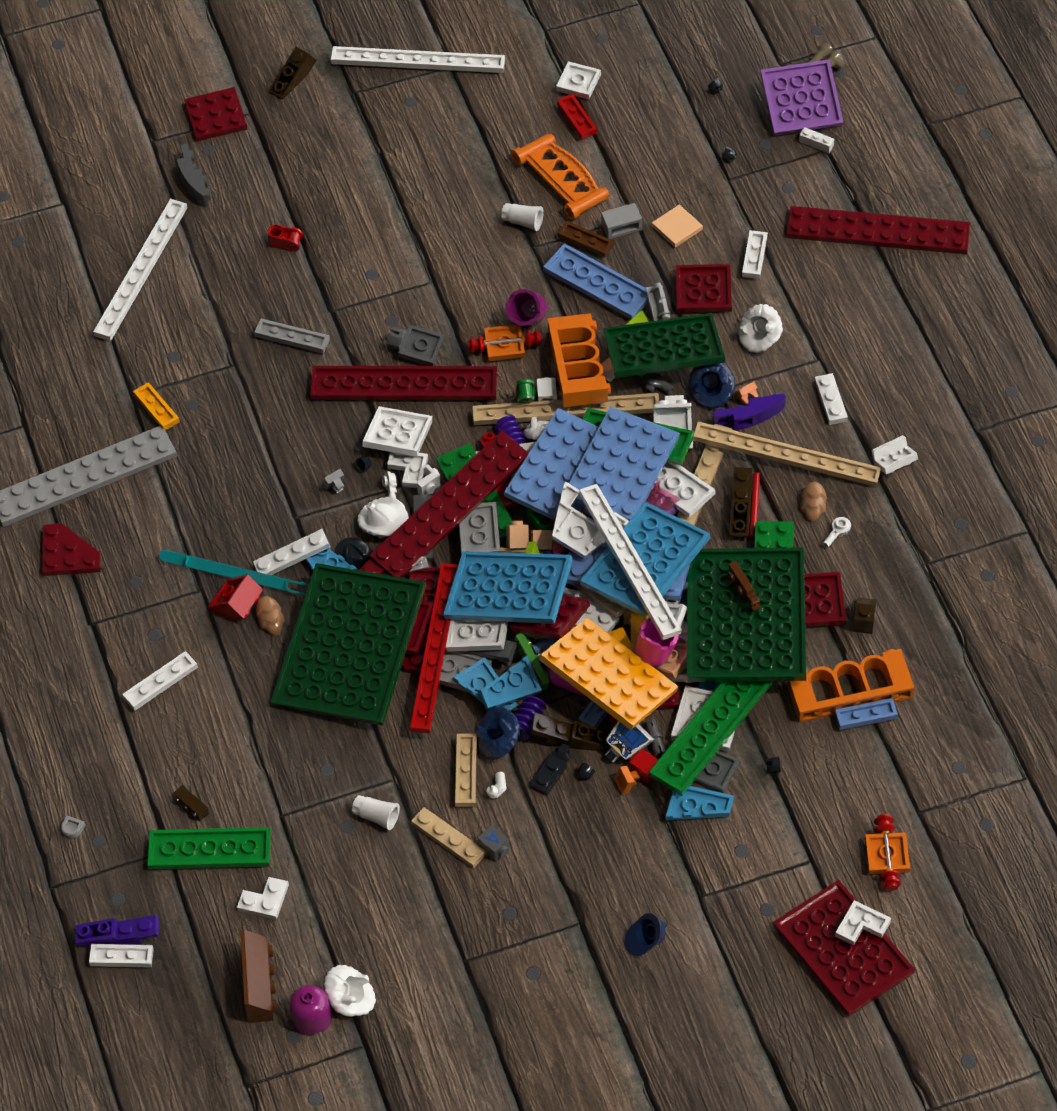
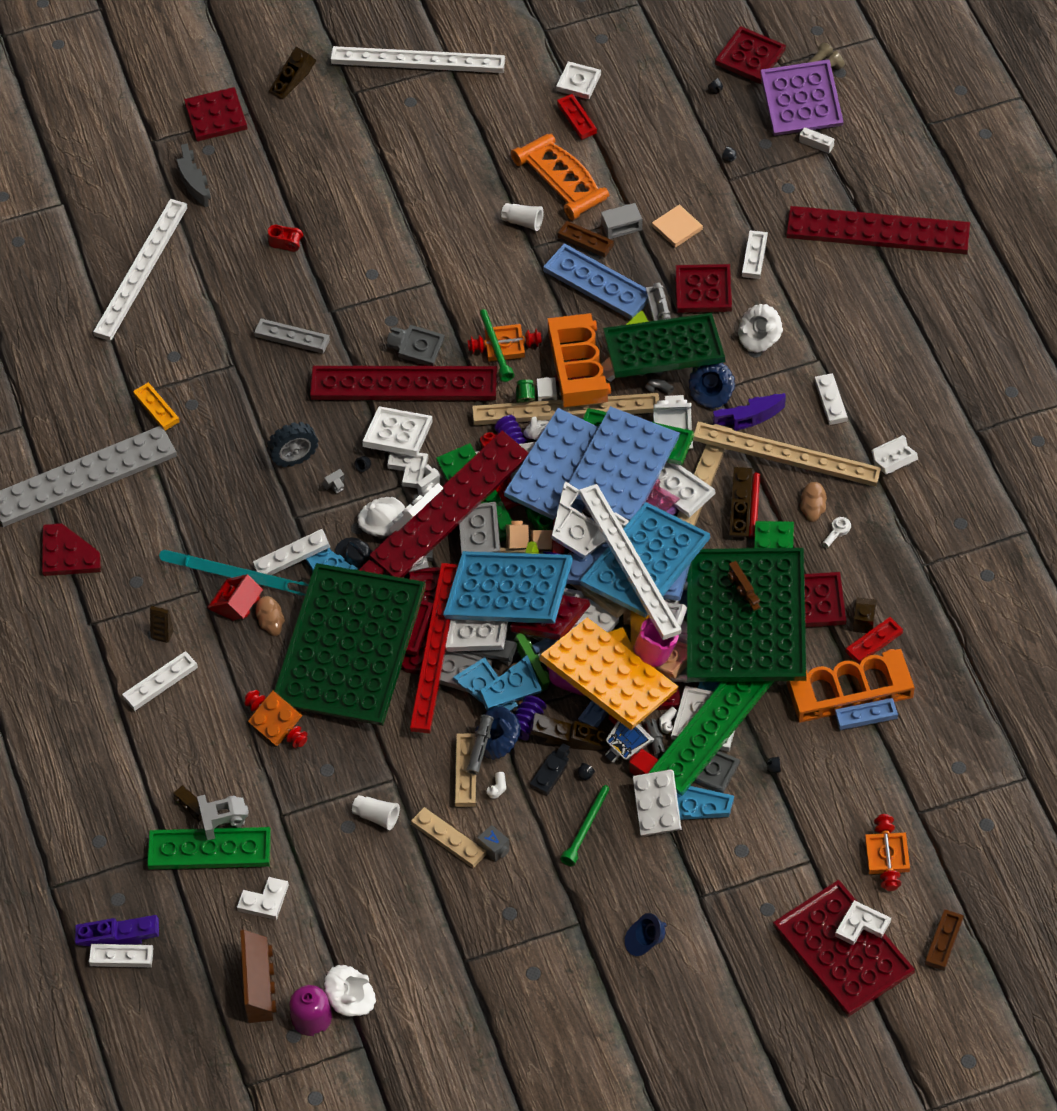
(72, 827): light grey tile -> none
(160, 624): none -> dark brown slope
(210, 816): none -> light grey tile
(275, 718): none -> orange plate
(297, 441): none -> black wheel
(389, 482): white plate -> none
(410, 511): none -> white plate
(481, 739): none -> dark grey pin
(505, 372): none -> green piece
(520, 308): magenta cylinder -> none
(569, 856): none -> green piece
(625, 779): orange tile -> none
(657, 803): none -> white plate
(665, 720): none -> white arm
(743, 393): orange tile -> none
(749, 54): none -> dark red plate
(874, 640): none -> red plate
(944, 939): none -> reddish brown plate

